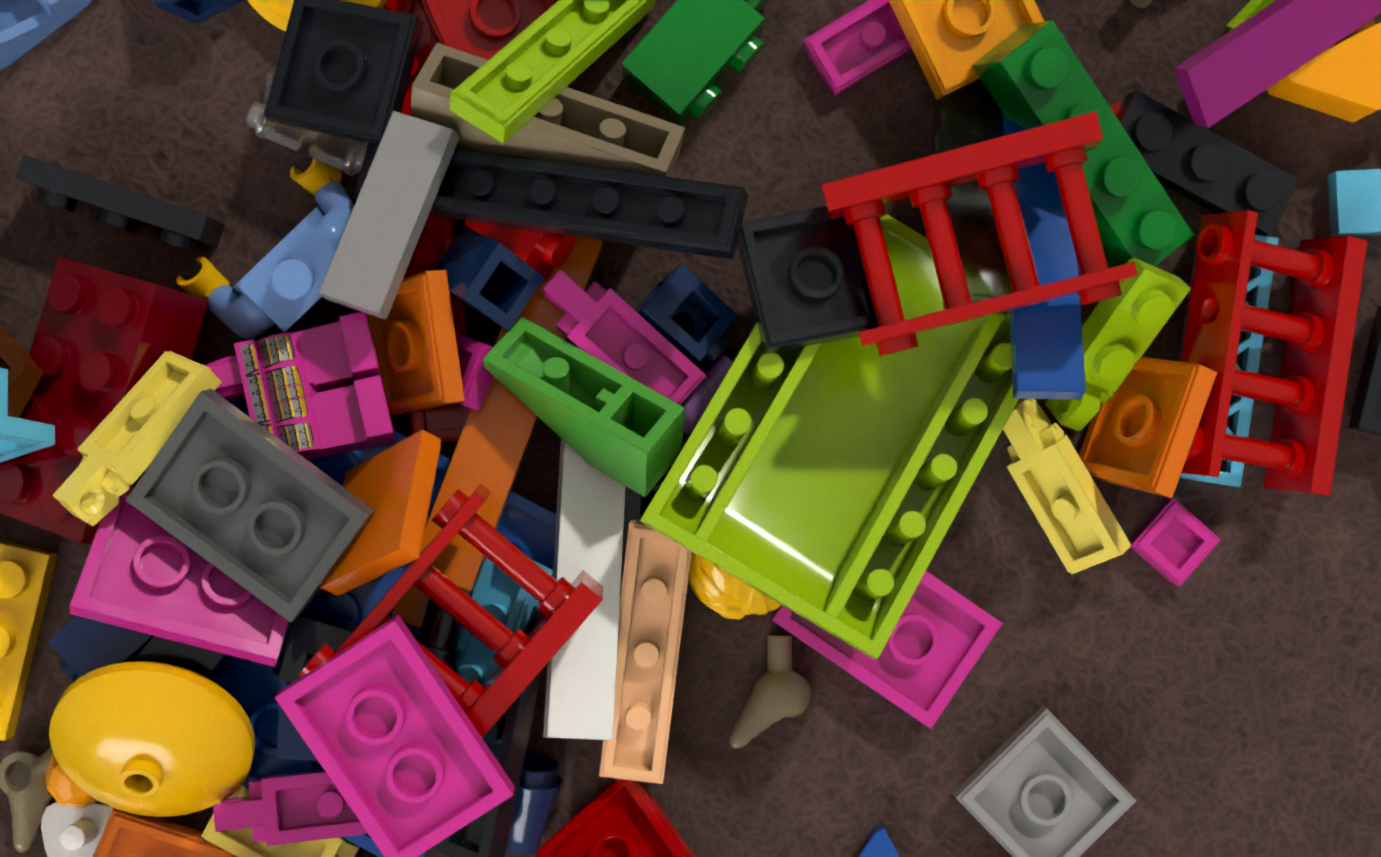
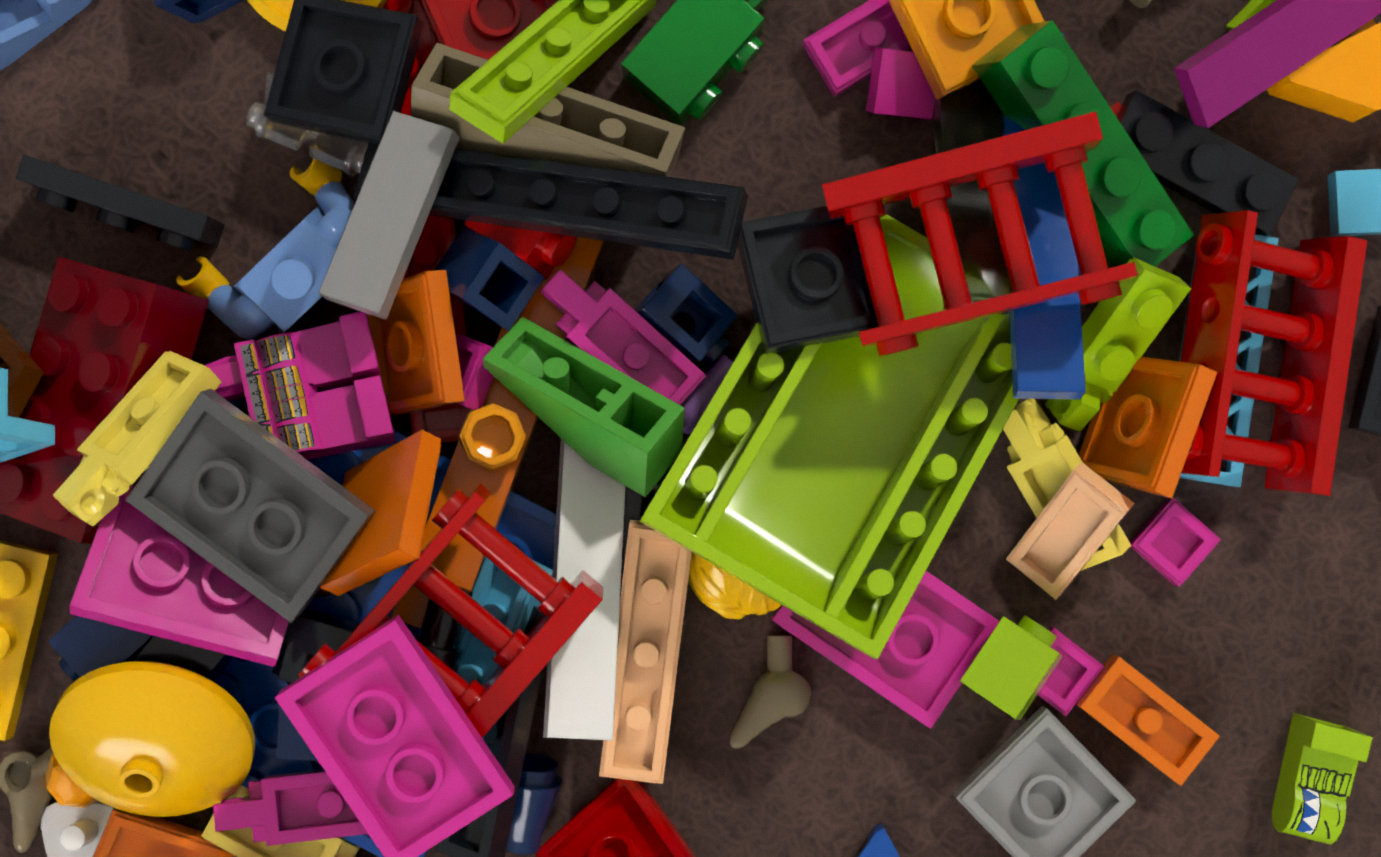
(491, 436): none -> light orange tile
(899, 85): none -> dark pink tile
(1013, 665): none -> lime brick
(1069, 530): none -> light nougat tile
(1071, 675): none -> dark pink tile
(1147, 719): none -> orange plate
(1317, 778): none -> lime leg

